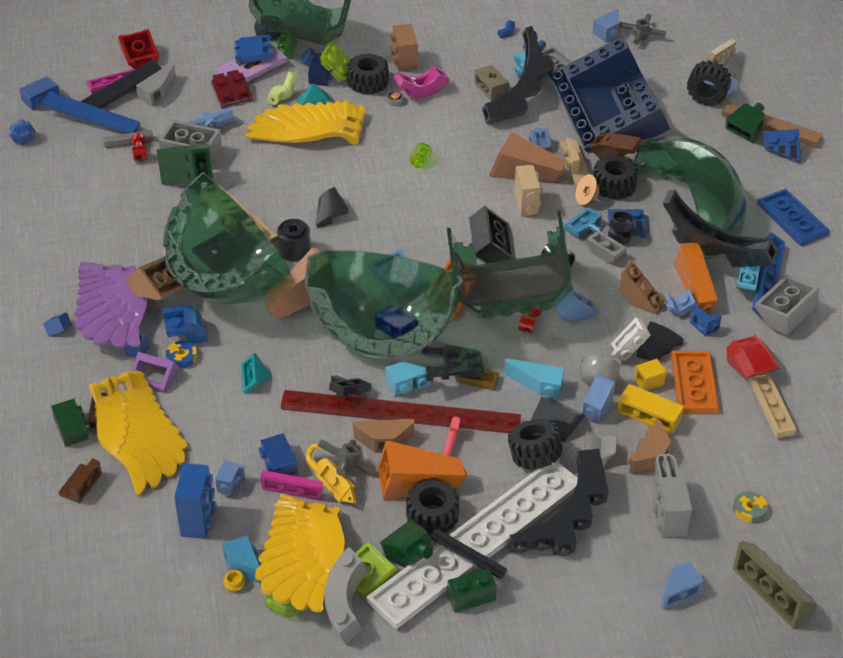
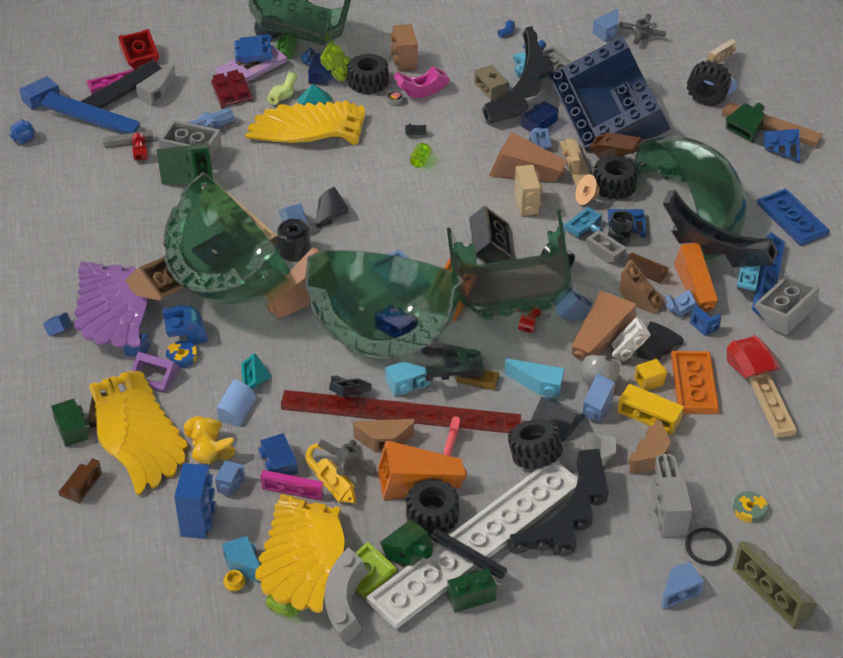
(205, 433): none -> yellow animal
(236, 403): none -> light blue brick
(292, 212): none -> medium blue slope
(415, 129): none -> black pin
(540, 116): none -> clear blue brick
(603, 325): none -> nougat slope
(649, 268): none -> reddish brown panel
(706, 529): none -> black tyre

